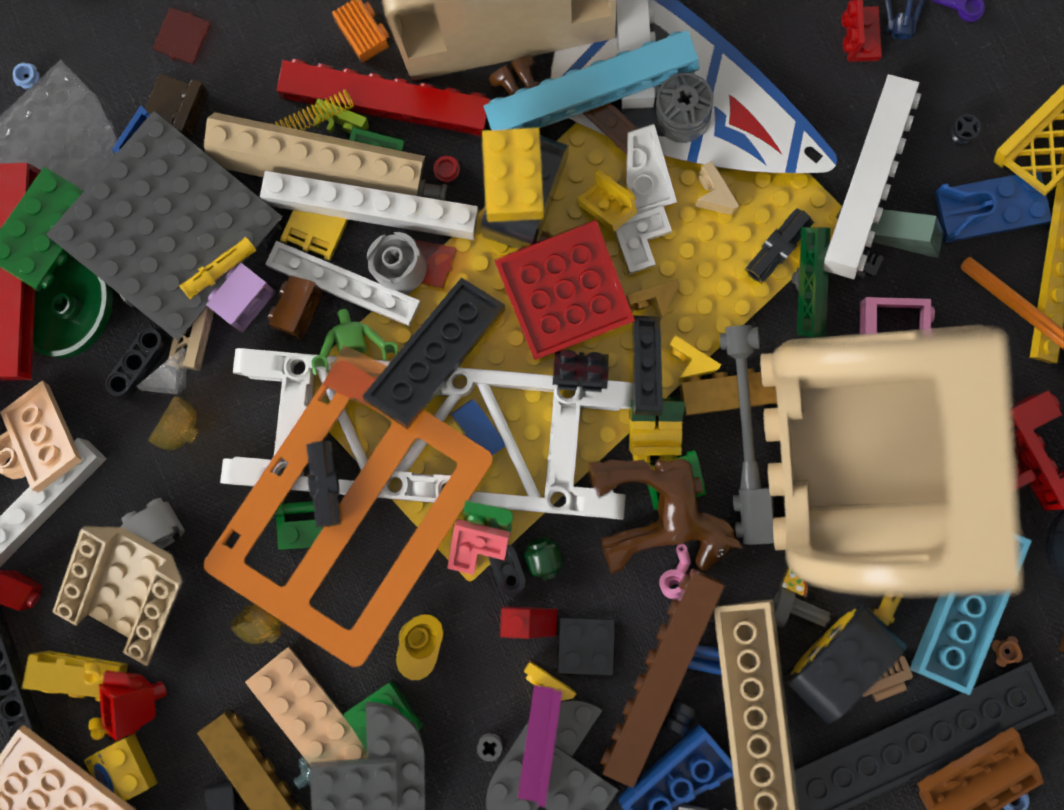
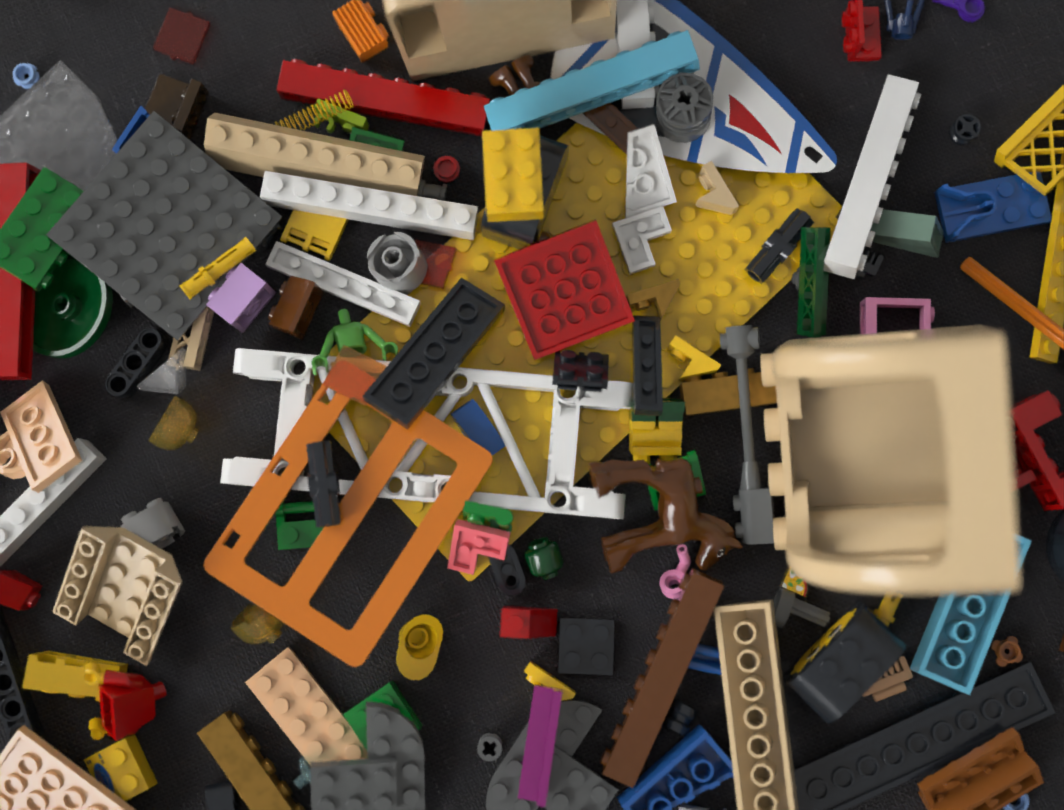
(608, 201): yellow bracket -> none

